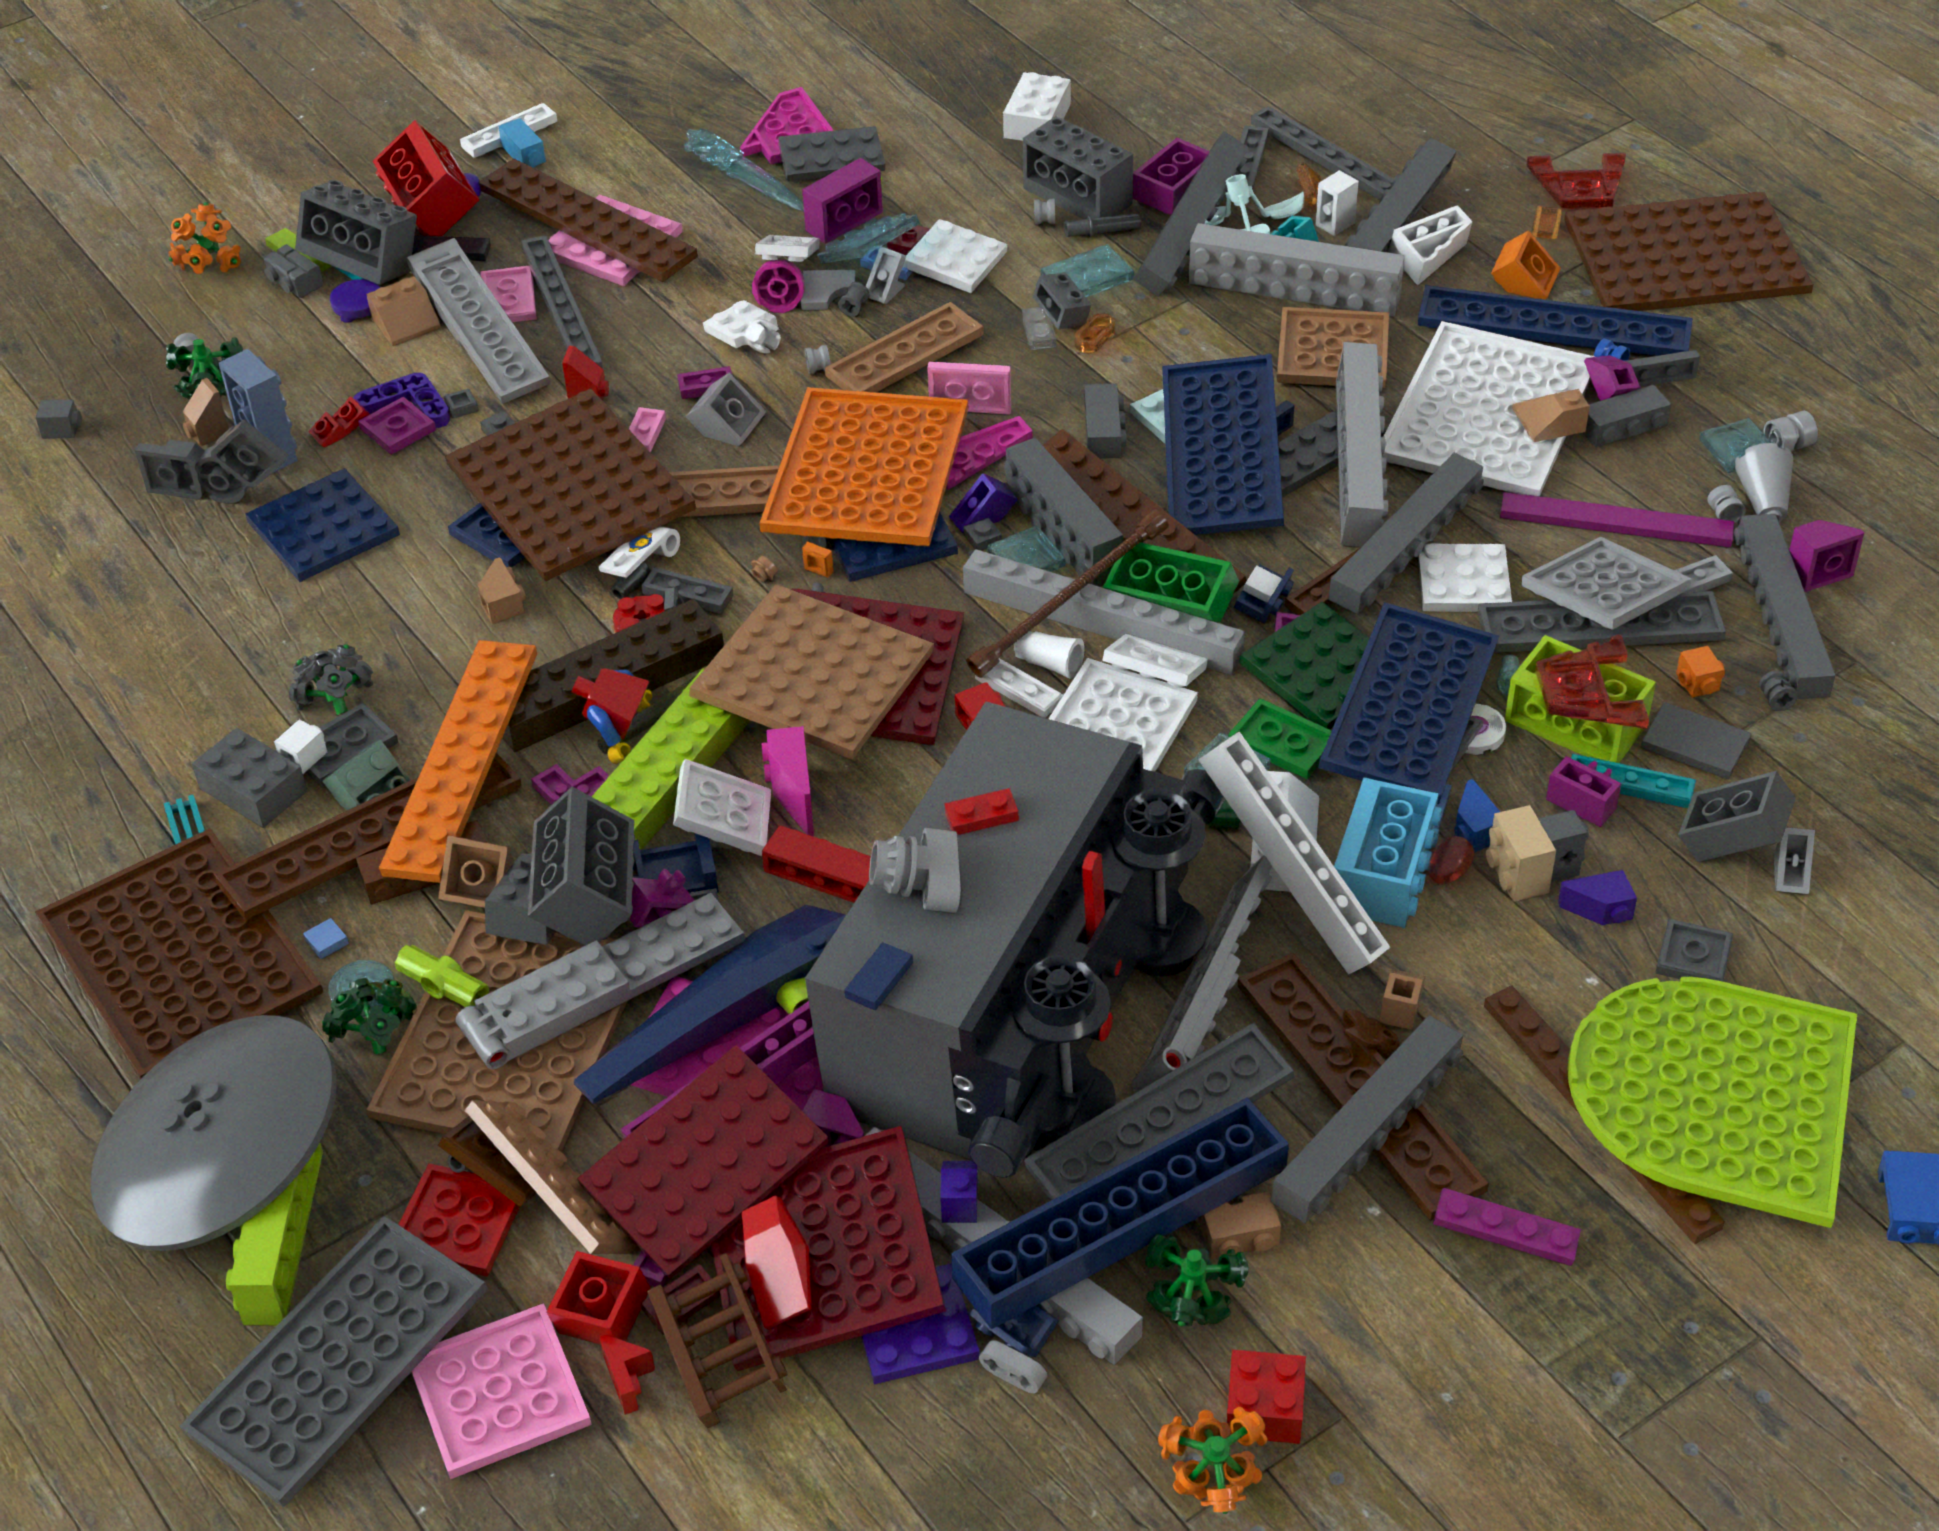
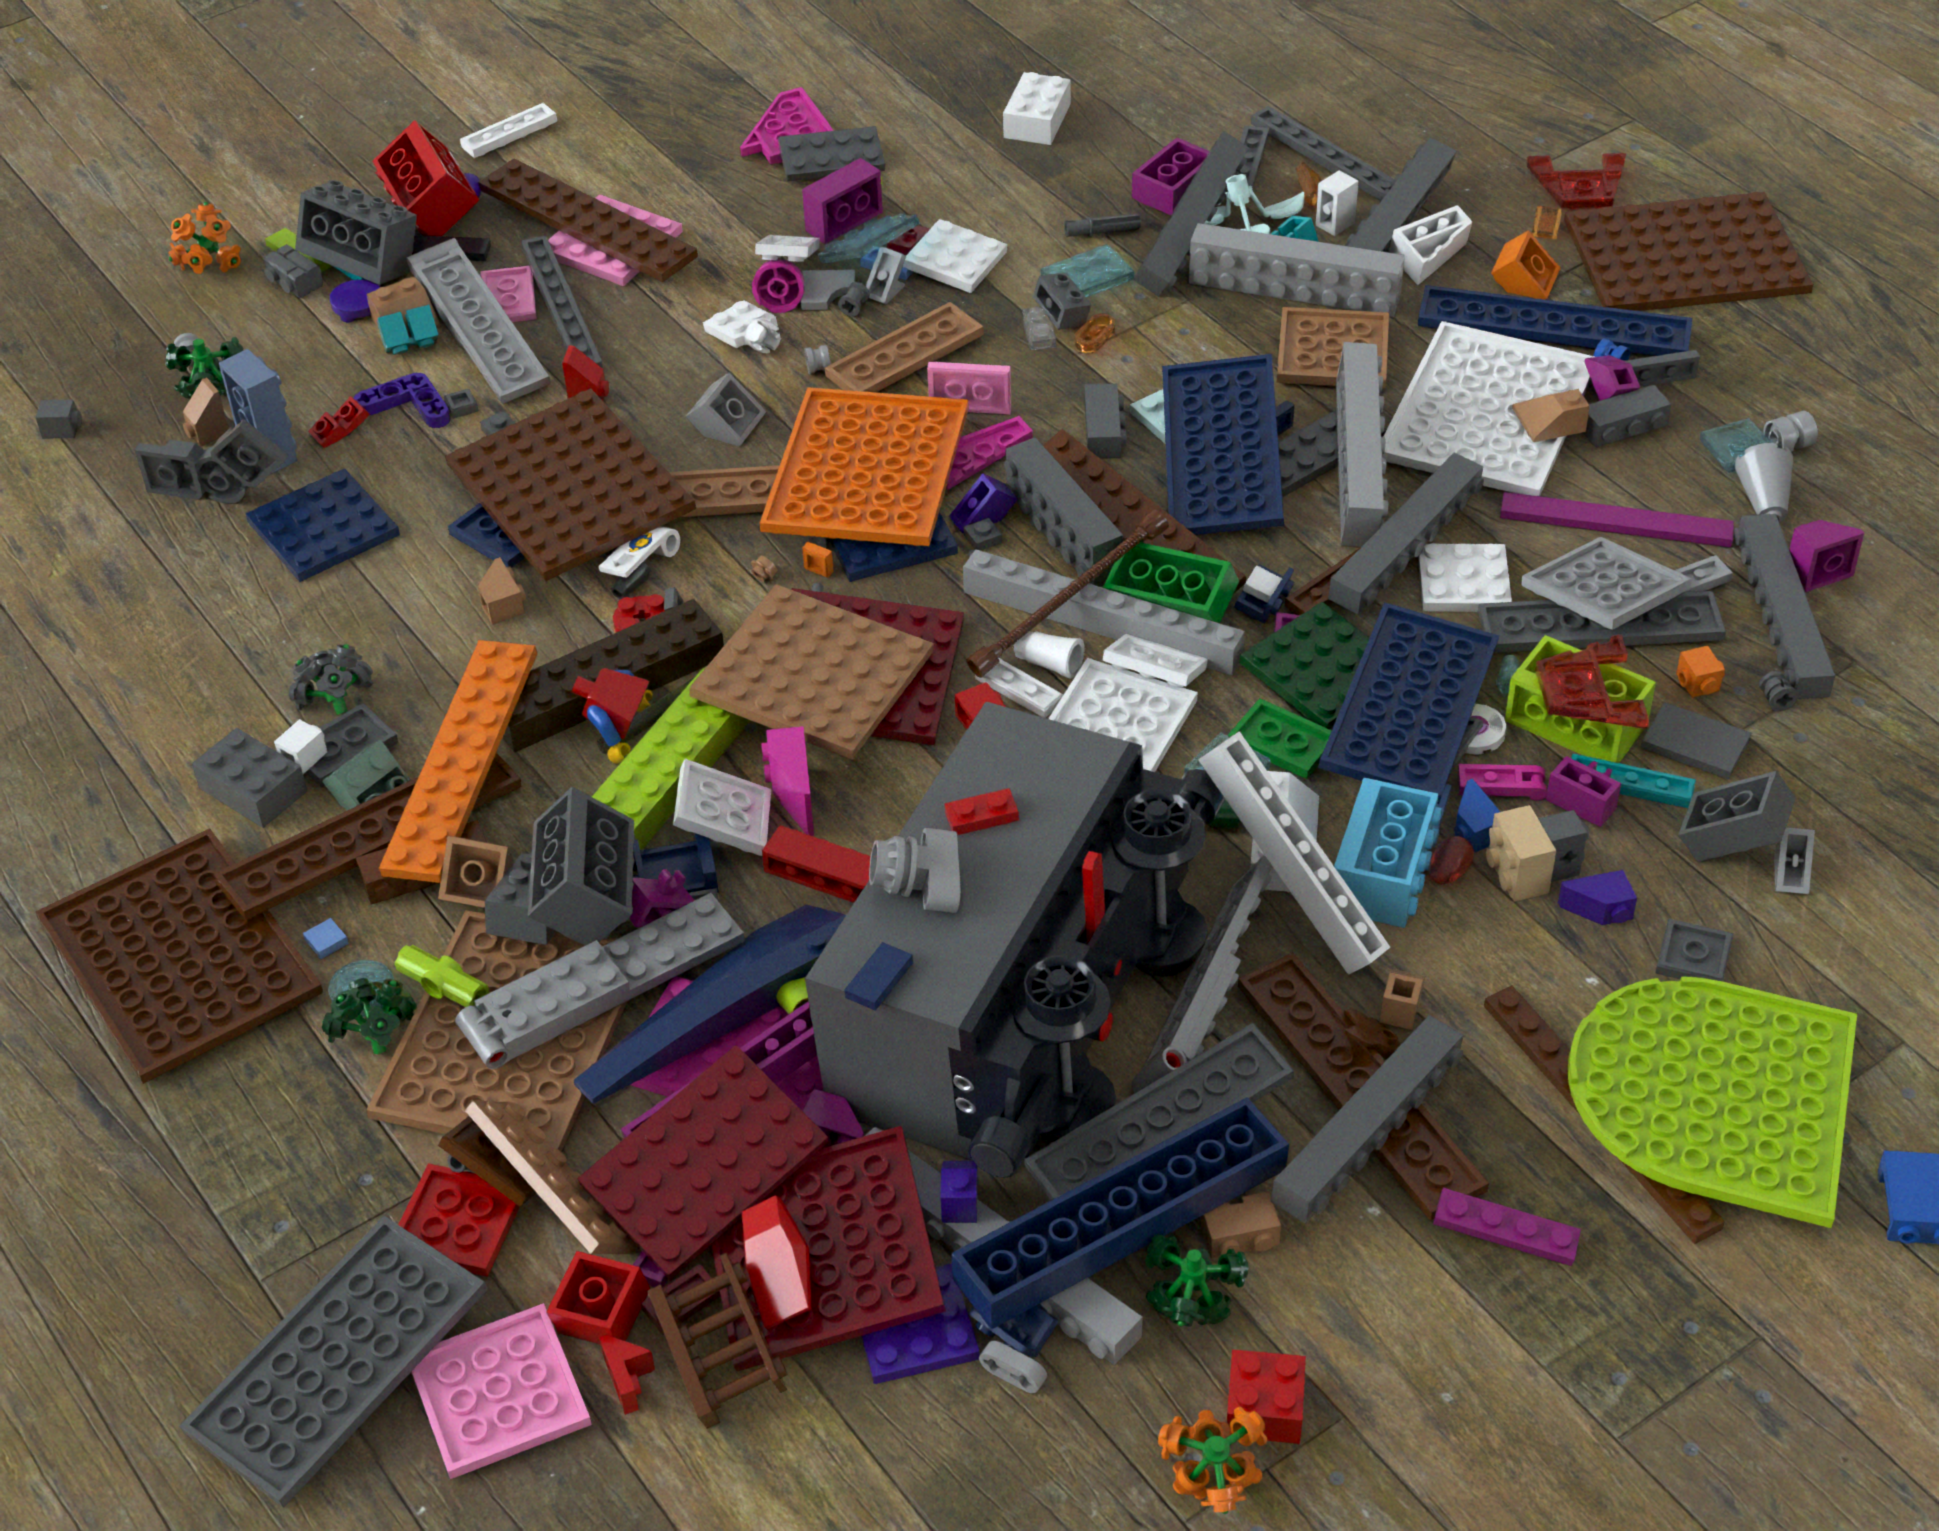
(181, 807): teal tile -> none
(190, 1175): dark grey dish -> none
(271, 1251): lime brick -> none
(397, 425): magenta plate -> none
(420, 325): none -> teal piece
(522, 142): dark azure brick -> none
(555, 782): magenta plate -> none
(647, 425): bright pink plate -> none
(696, 383): magenta plate -> none
(707, 594): dark grey plate -> none
(730, 158): clear light blue piece -> none
(1029, 548): clear light blue plate -> none
(1044, 211): light grey wheel -> none
(1077, 170): dark grey brick -> none
(1505, 779): none -> dark pink plate
(1726, 503): light grey wheel -> none

